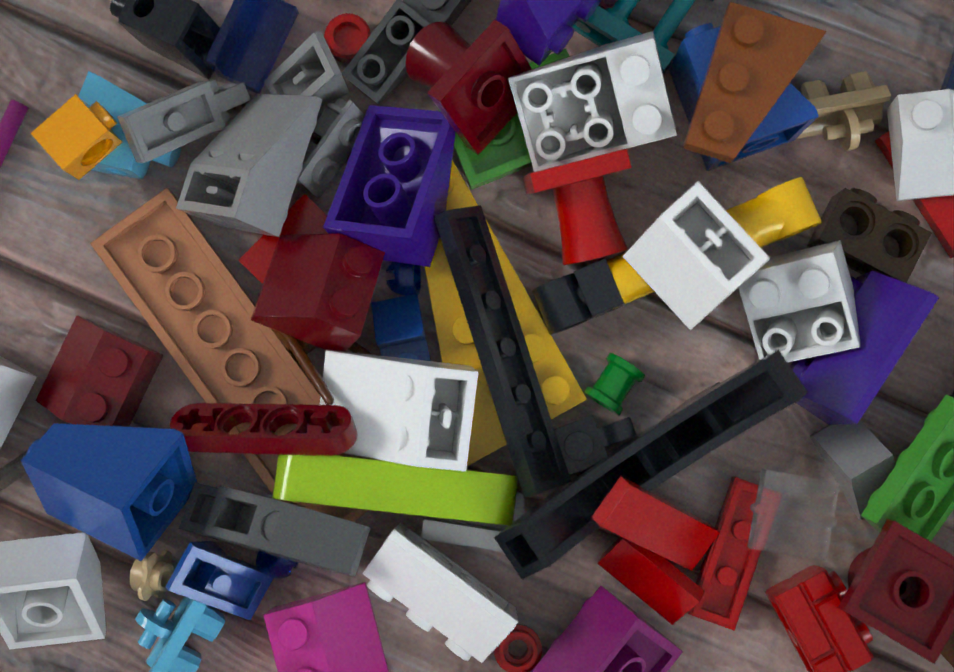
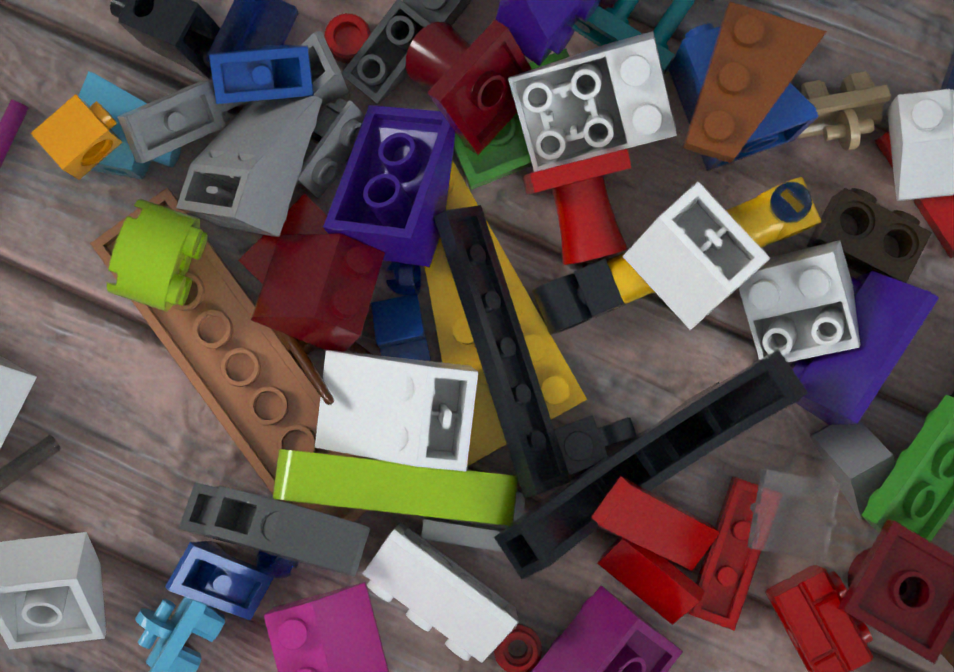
(98, 376): dark red slope -> none
(112, 481): blue slope -> none
(151, 574): tan plate -> none
(155, 256): none -> lime brick
(261, 73): none -> blue slope
(319, 432): dark red beam -> none
(614, 383): green bush -> none
(783, 210): none -> hinge

